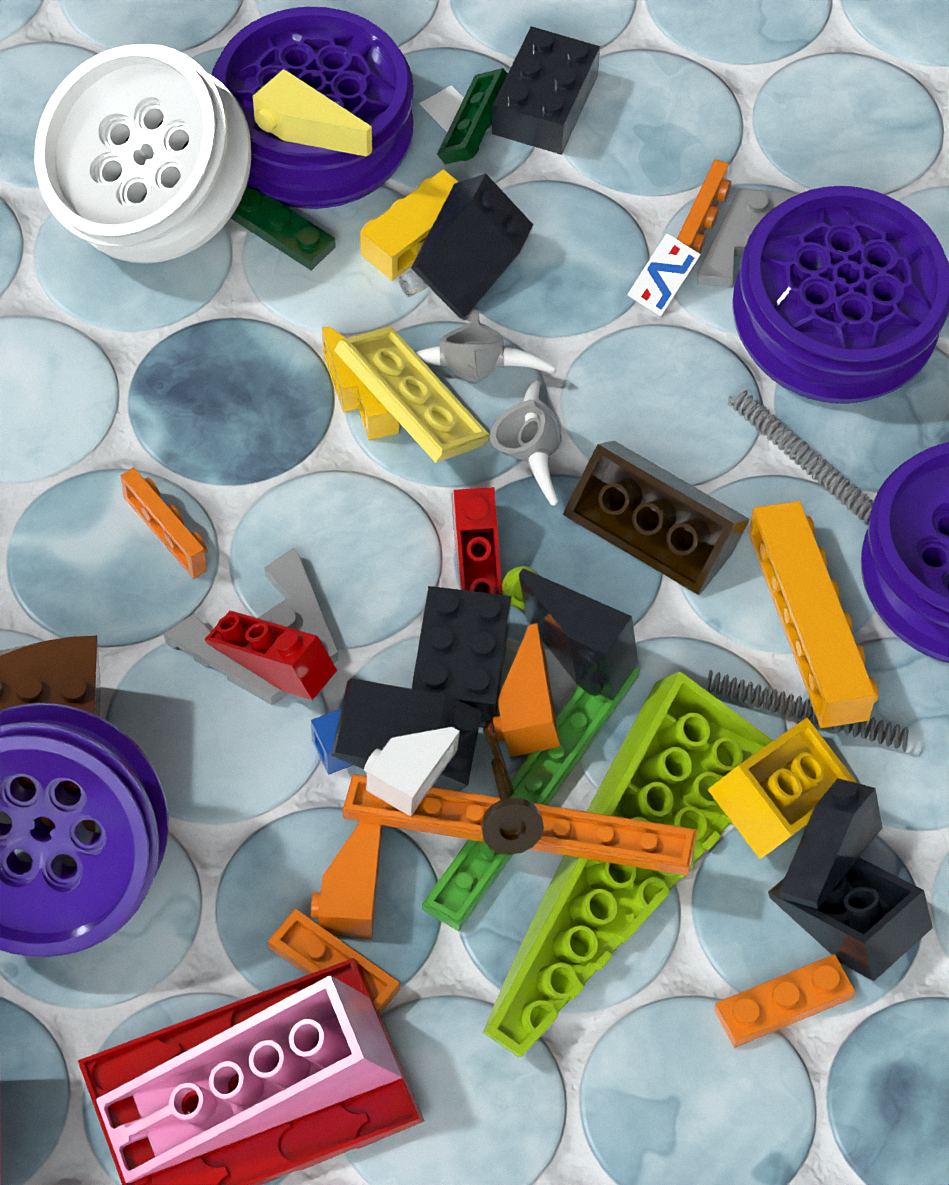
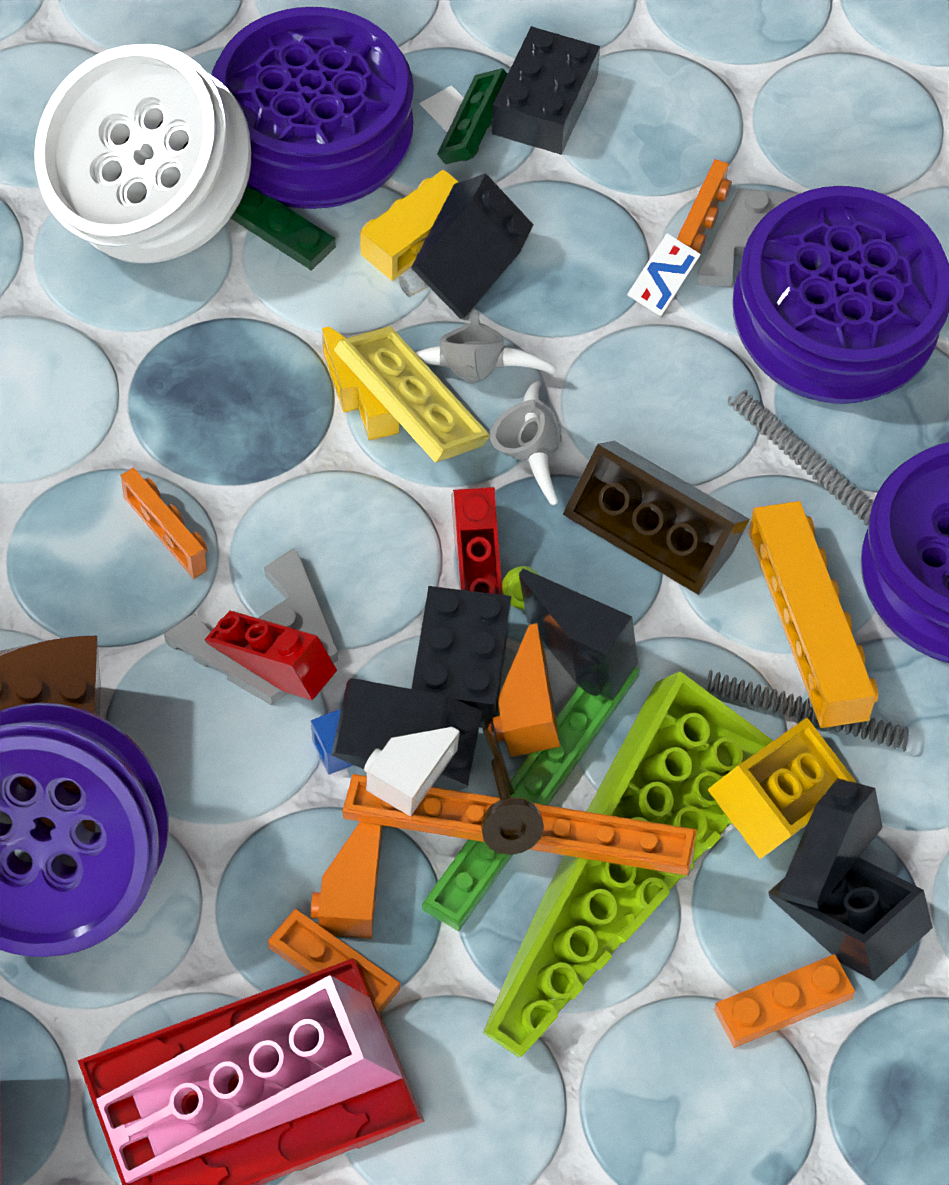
(308, 117): light yellow slope -> none

